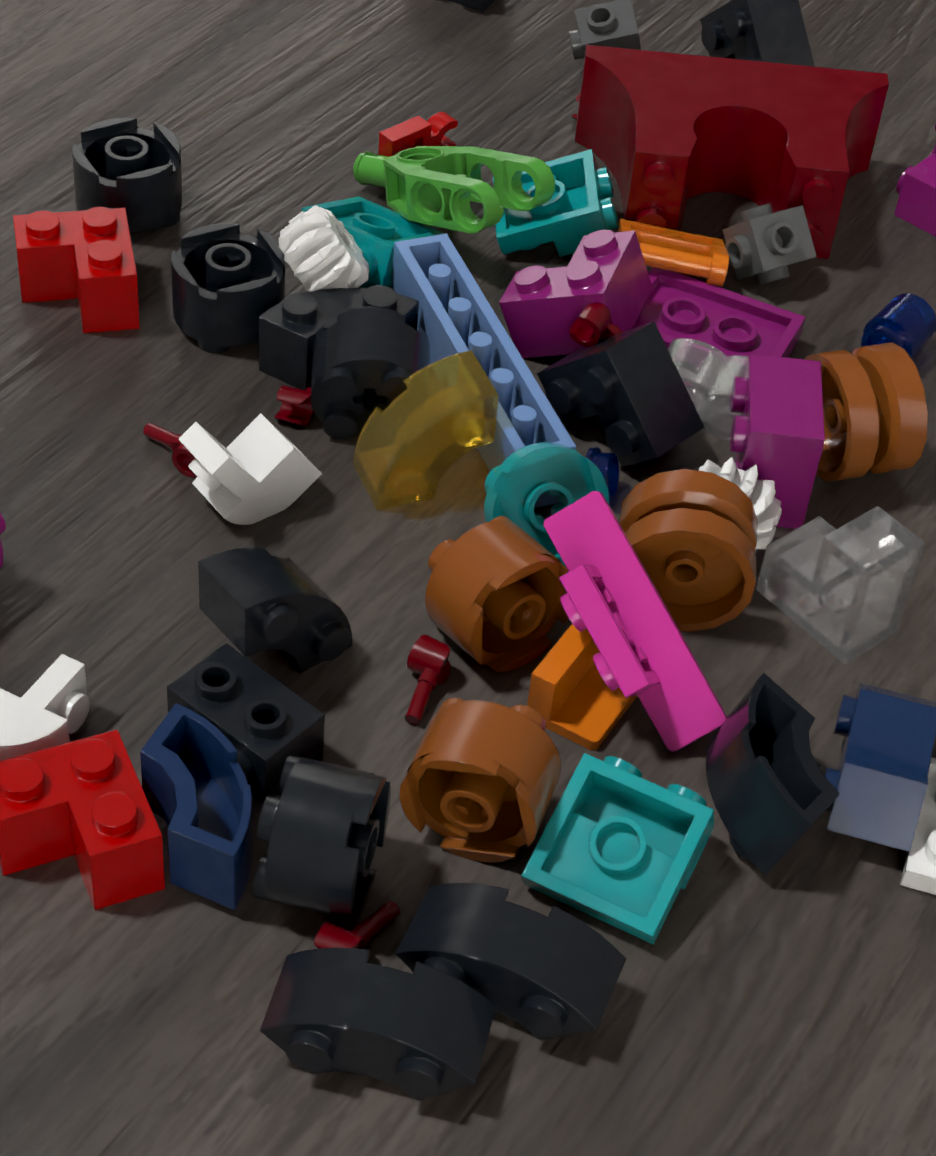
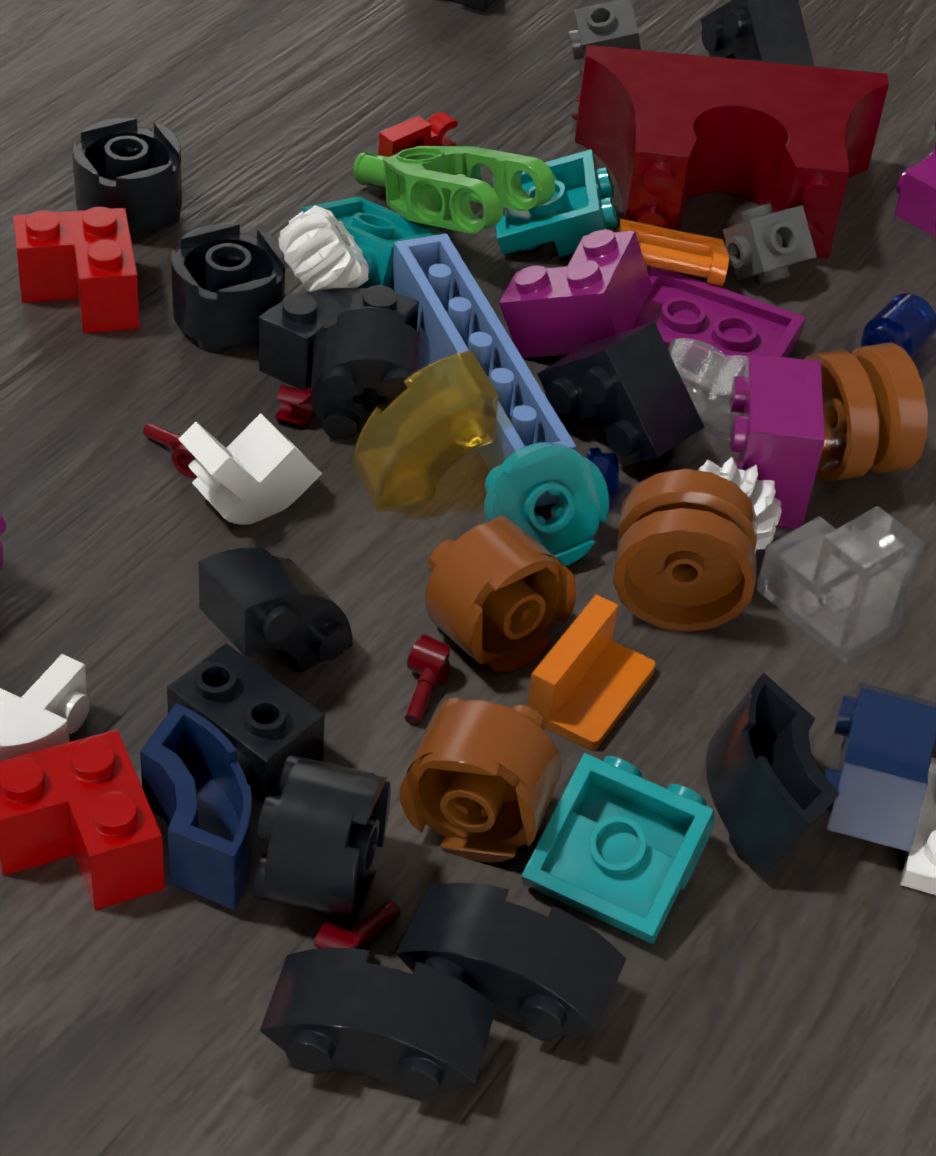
(592, 325): dark red hand -> none
(630, 623): dark pink bracket -> none

